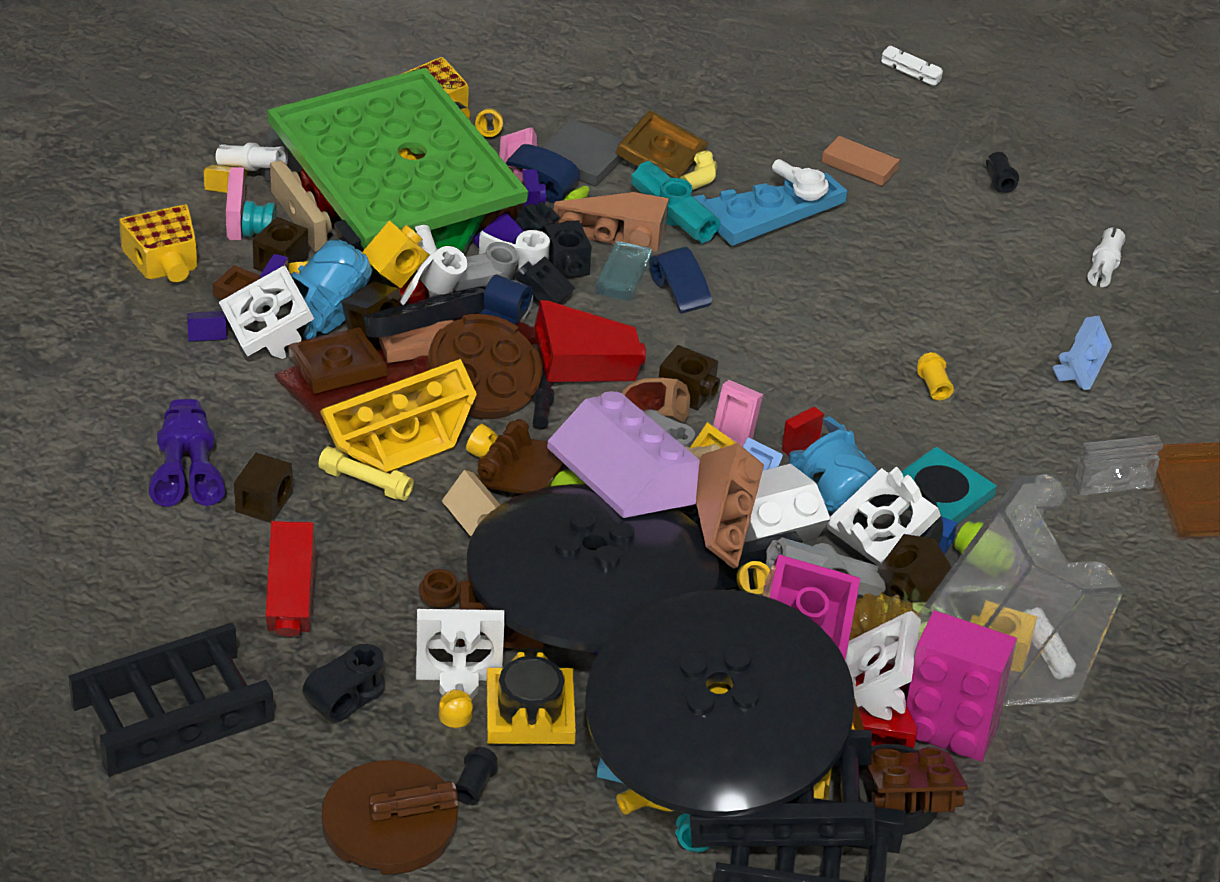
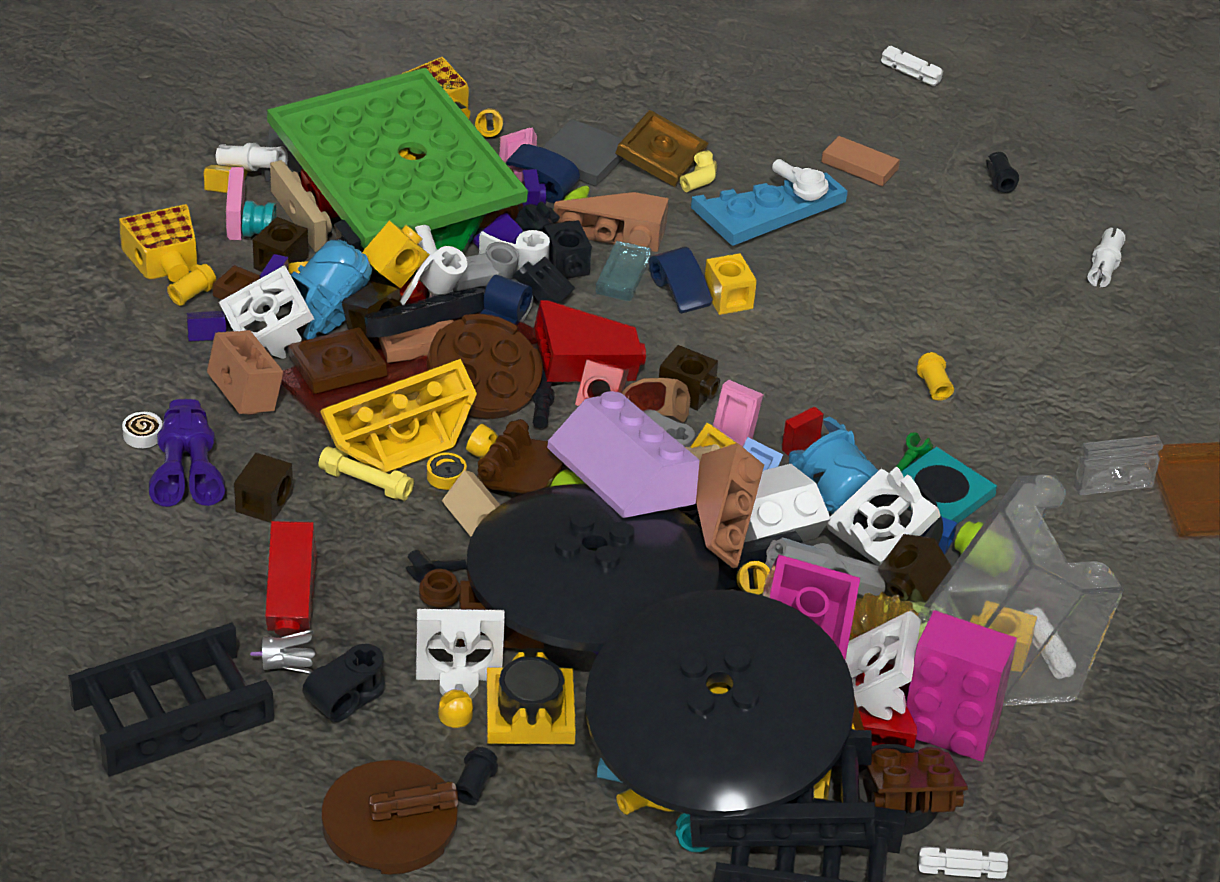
(141, 429): none -> tile
(198, 280): none -> yellow pin
(245, 372): none -> nougat brick
(281, 654): none -> flat silver piece
(423, 565): none -> black hand
(444, 470): none -> tile
(596, 369): none -> brick
(682, 206): teal piece -> none
(730, 283): none -> yellow brick
(914, 452): none -> green hand
(962, 862): none -> white axle
(1086, 355): light blue plate -> none

